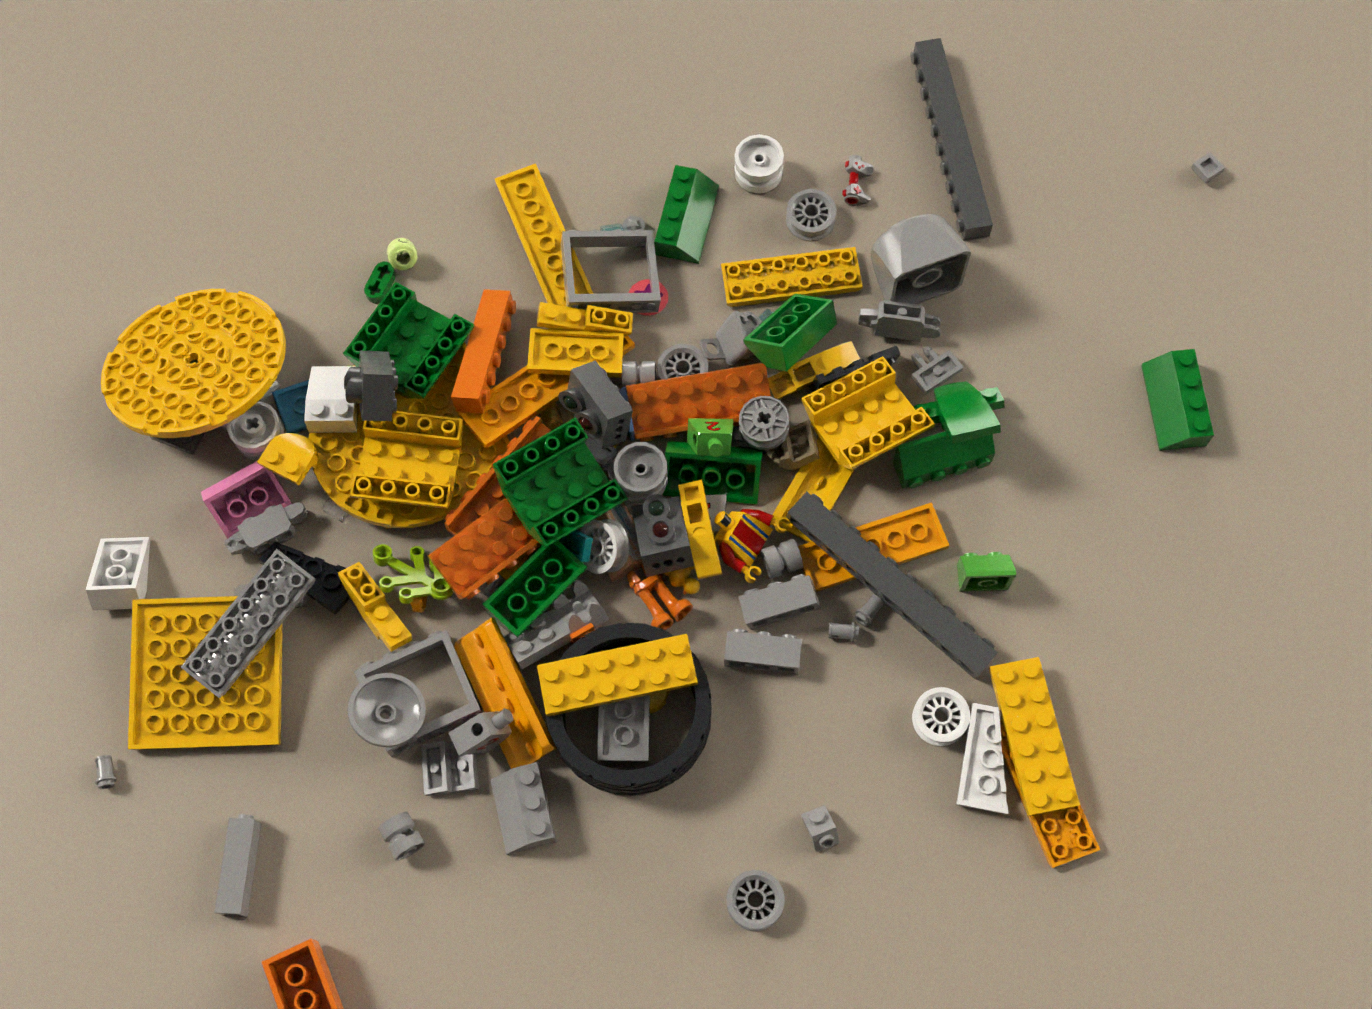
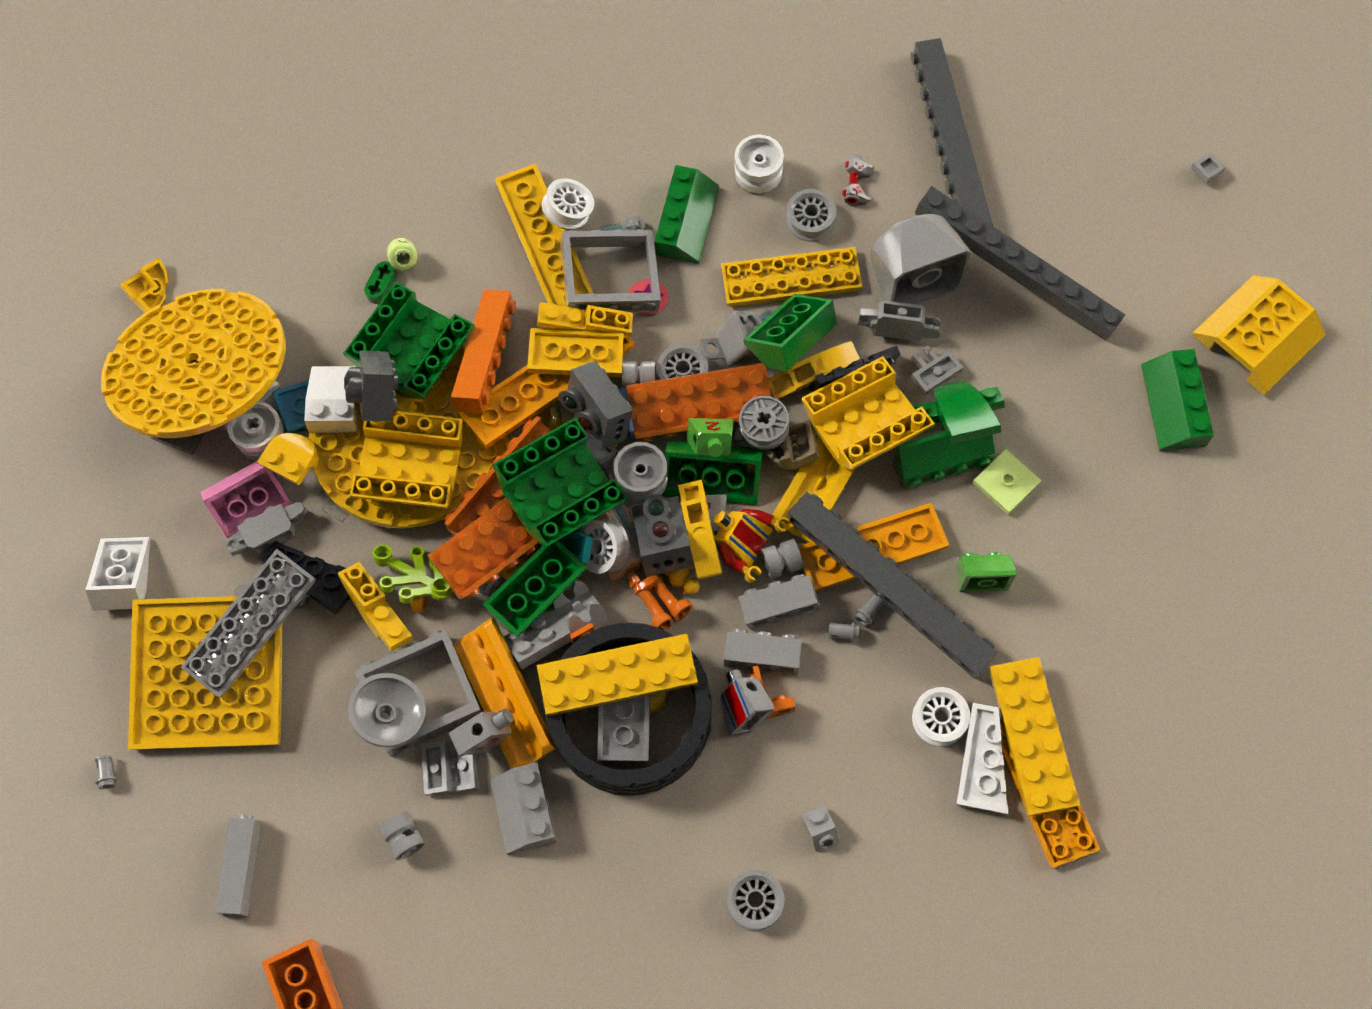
(148, 286): none -> yellow brick
(568, 203): none -> white wheel
(744, 703): none -> light grey torso
(781, 703): none -> orange bracket
(1006, 481): none -> yellowish green plate
(1024, 266): none -> dark grey brick
(1263, 329): none -> yellow slope

